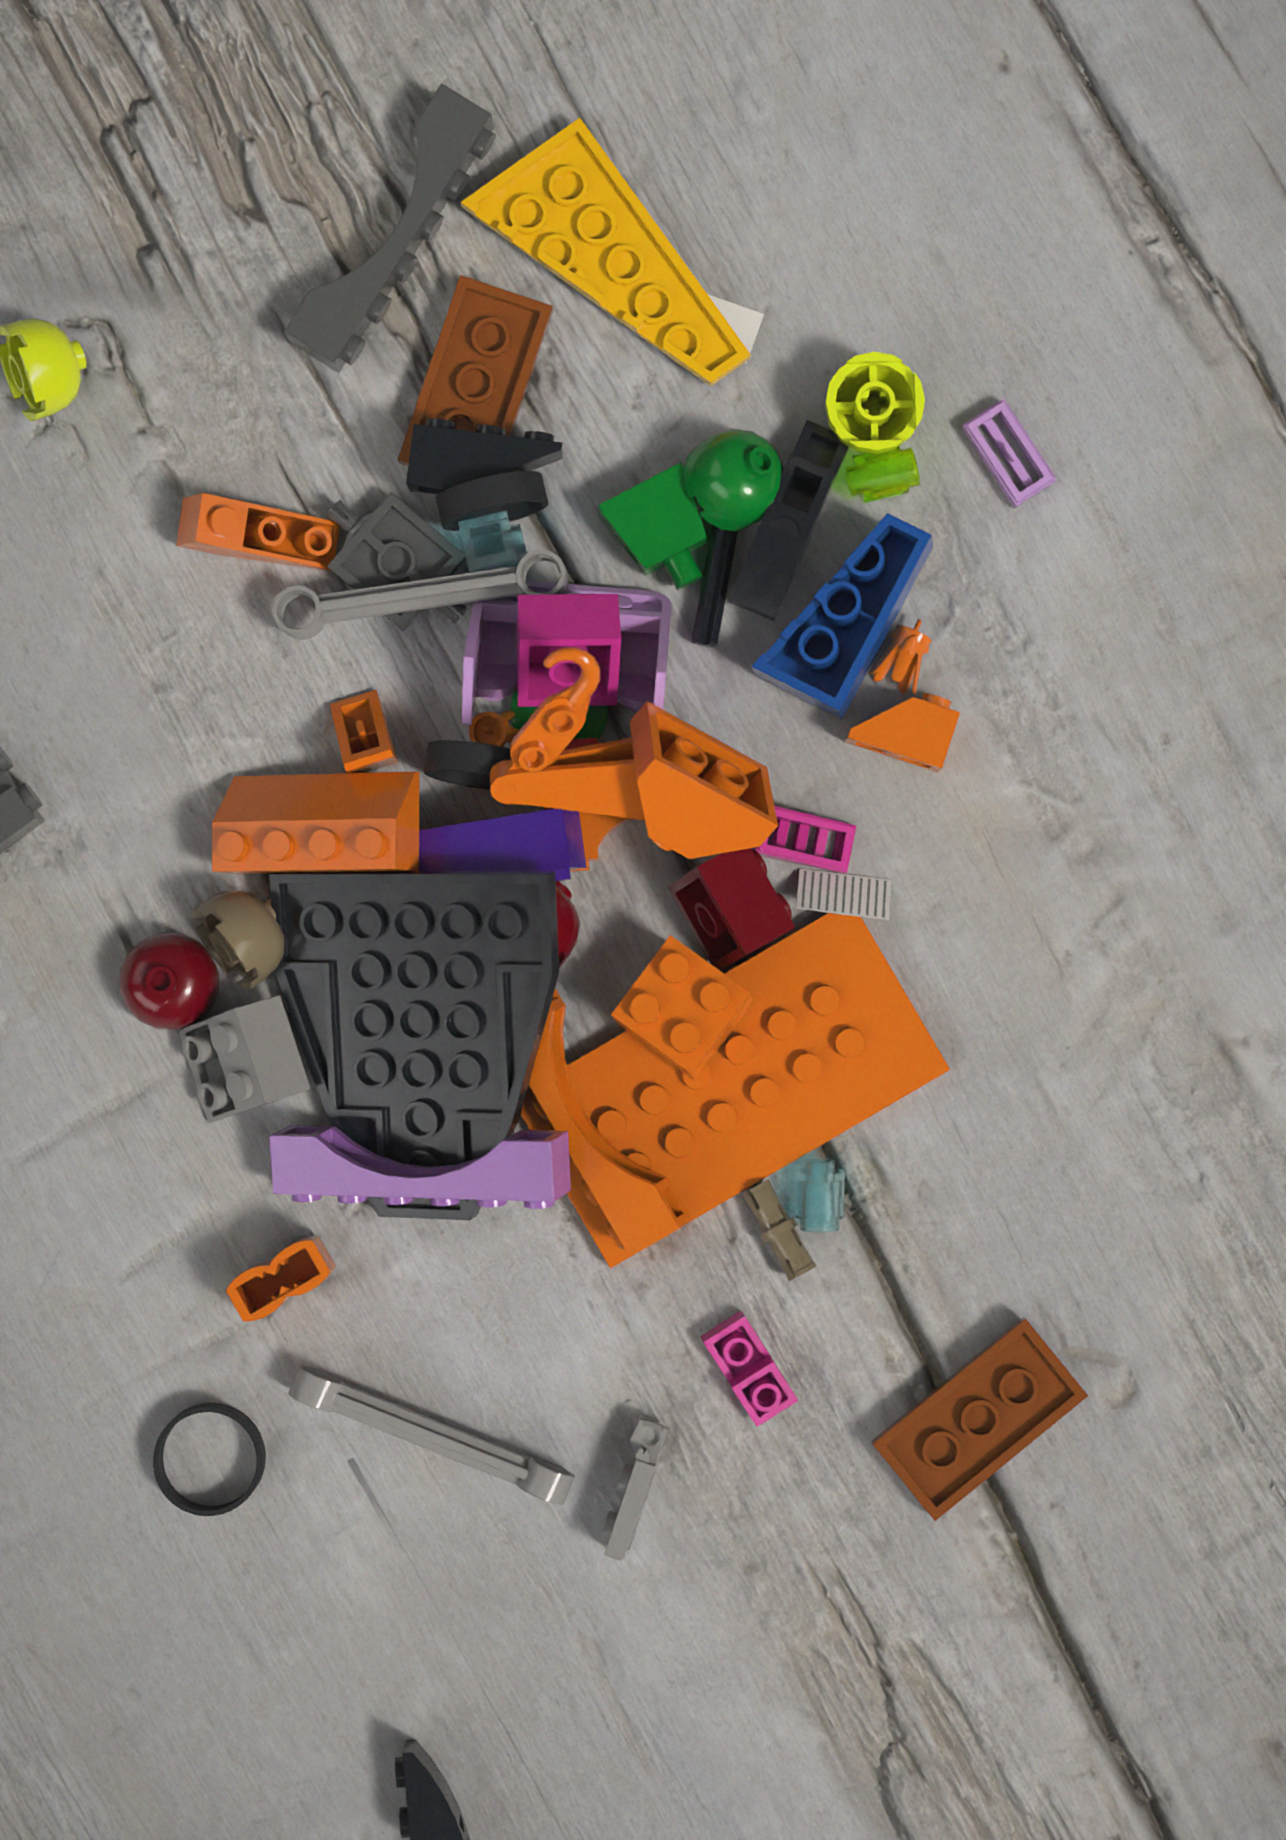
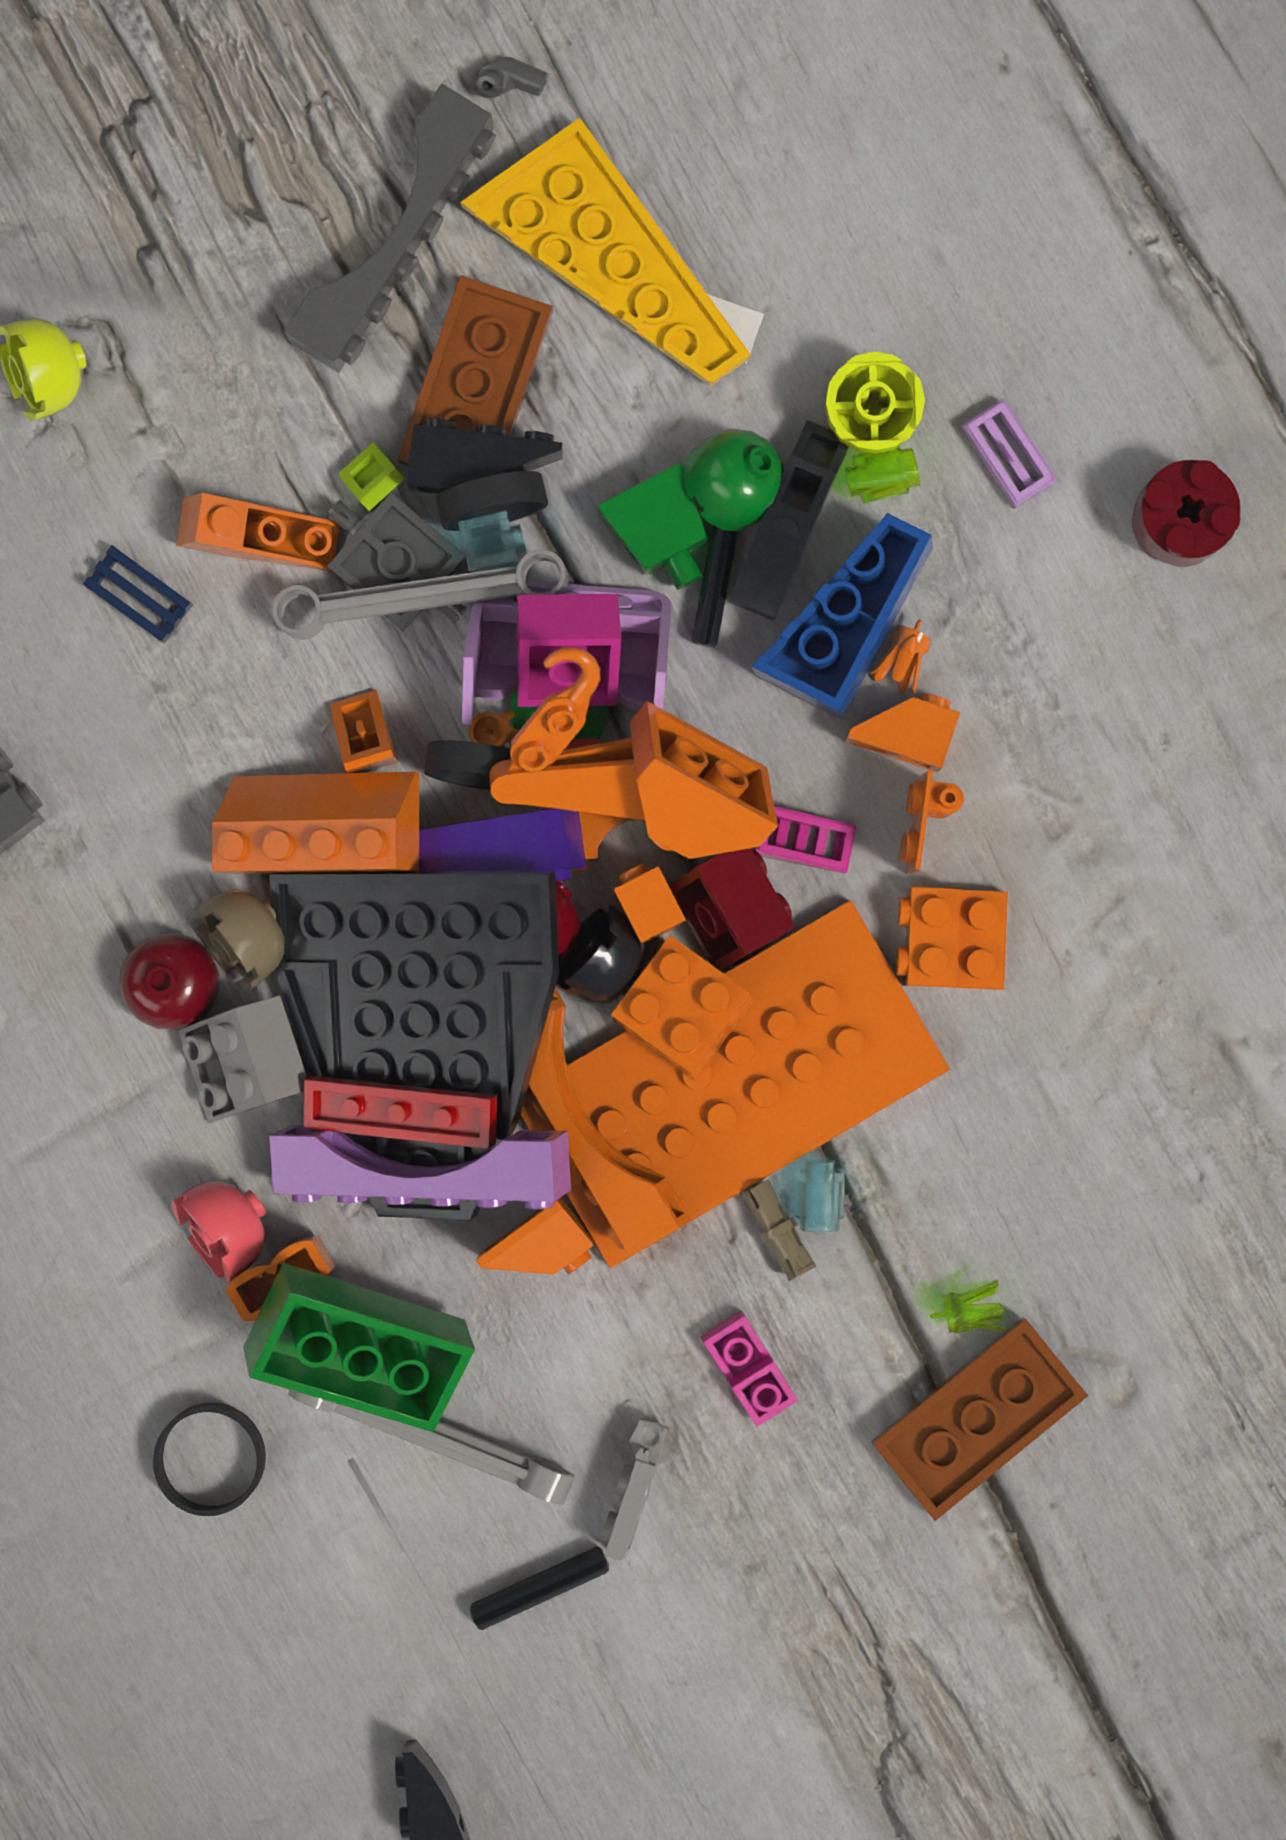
(104, 569): none -> dark blue tile
(222, 1226): none -> coral cylinder
(358, 1348): none -> green brick
(371, 476): none -> lime plate
(400, 1112): none -> red plate
(508, 74): none -> dark grey arm
(539, 1588): none -> black axle
(541, 1244): none -> orange slope
(603, 960): none -> black cylinder
(648, 902): none -> orange brick
(844, 894): white sticker -> none
(925, 800): none -> orange hinge
(953, 938): none -> orange plate
(964, 1316): none -> clear neon green piece
(1192, 486): none -> dark red brick

